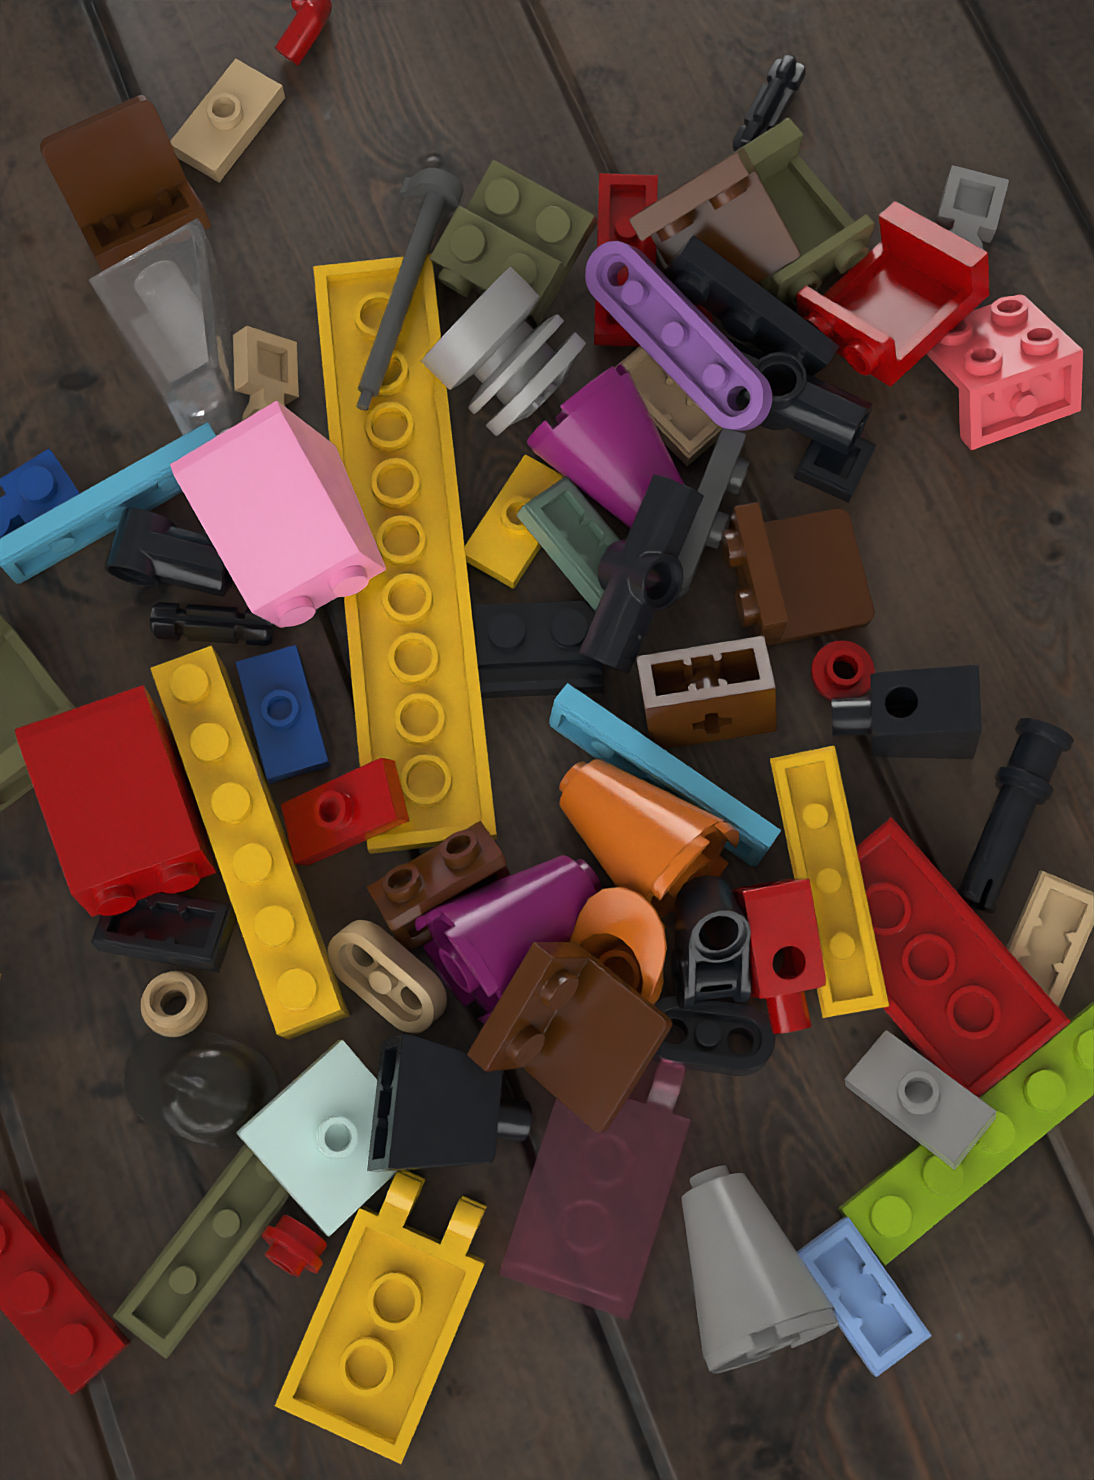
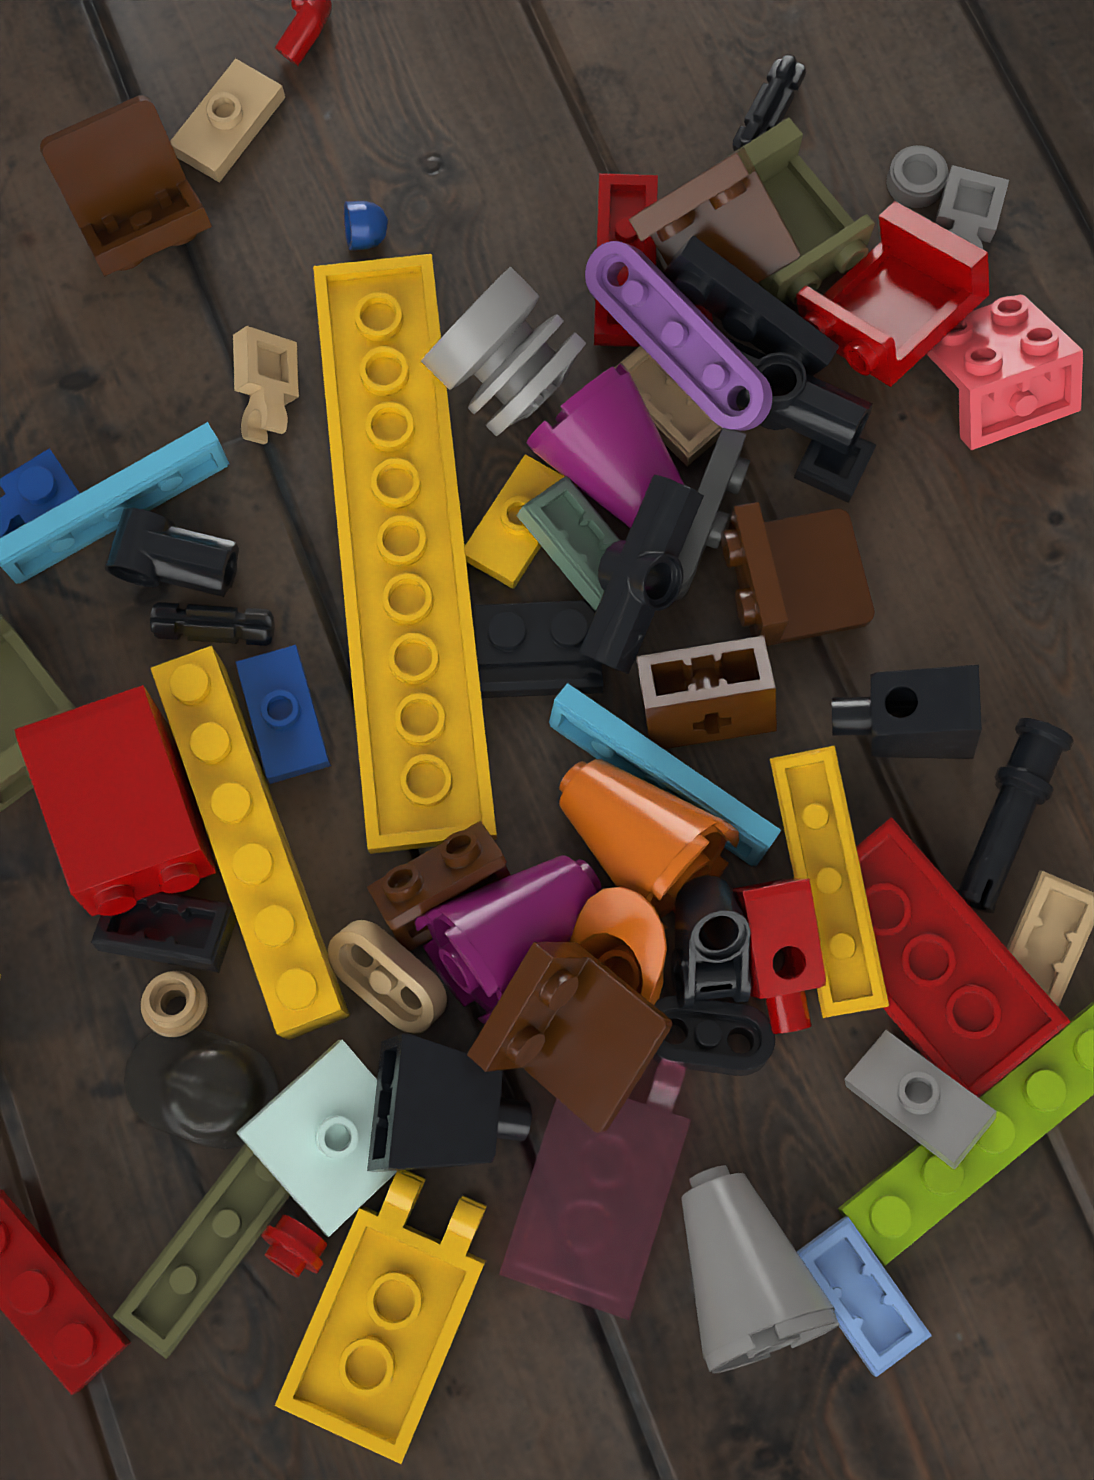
(176, 326): clear slope -> none
(281, 515): bright pink slope -> none
(345, 812): red plate -> none
(364, 224): none -> blue hinge
(438, 196): dark grey piece -> none
(516, 227): olive plate -> none
(828, 683): red plate -> none
(917, 176): none -> light grey tile

